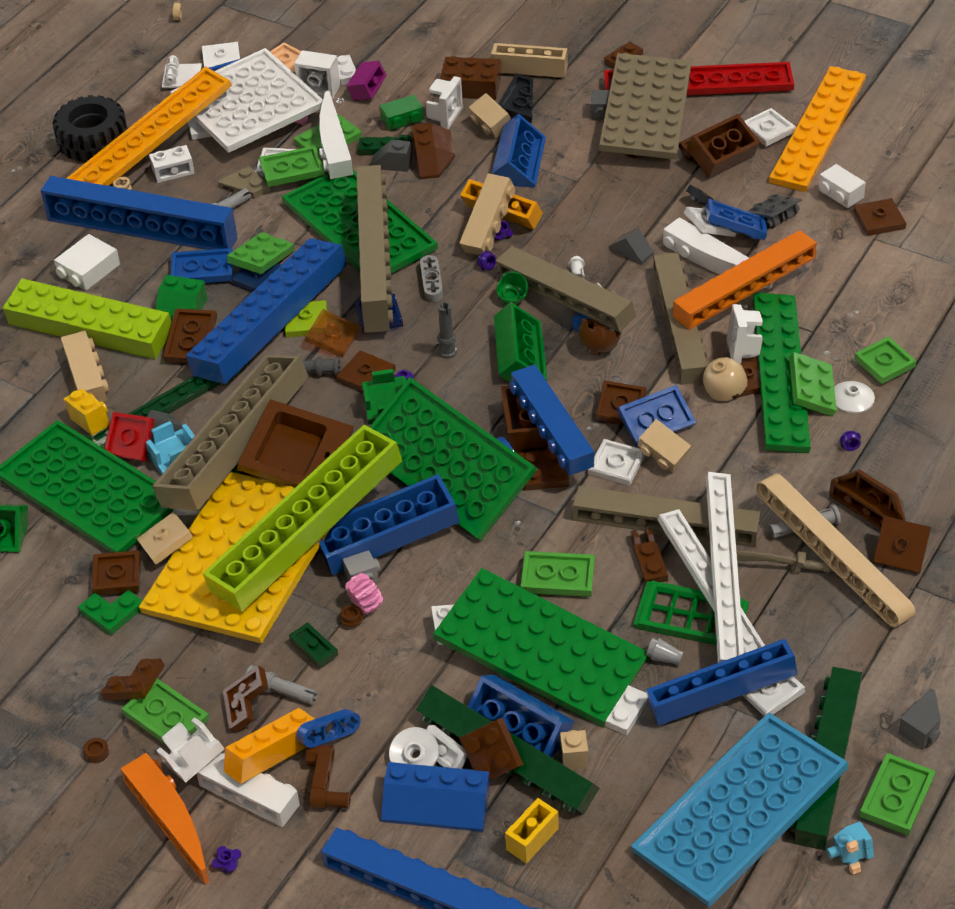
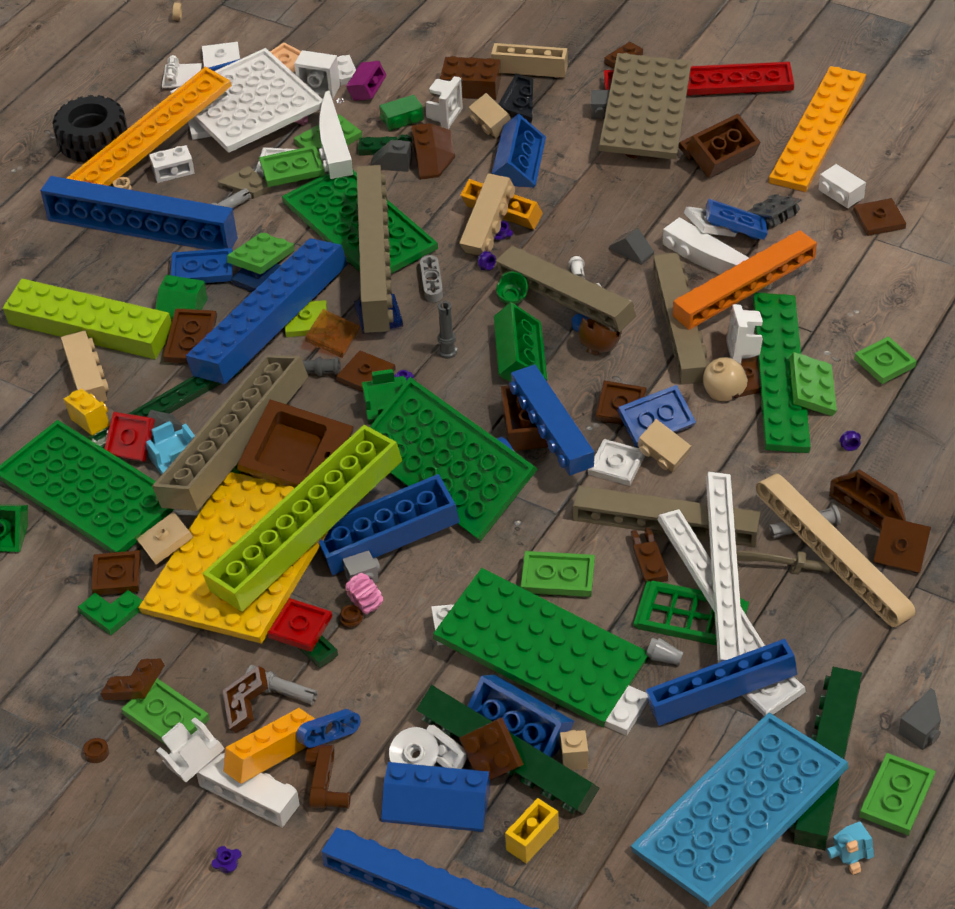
(87, 262): white brick -> none
(166, 808): orange slope -> none
(300, 624): none -> red plate
(548, 473): reddish brown plate -> none
(698, 195): black plate -> none
(770, 127): white plate -> none
(853, 397): white dish -> none

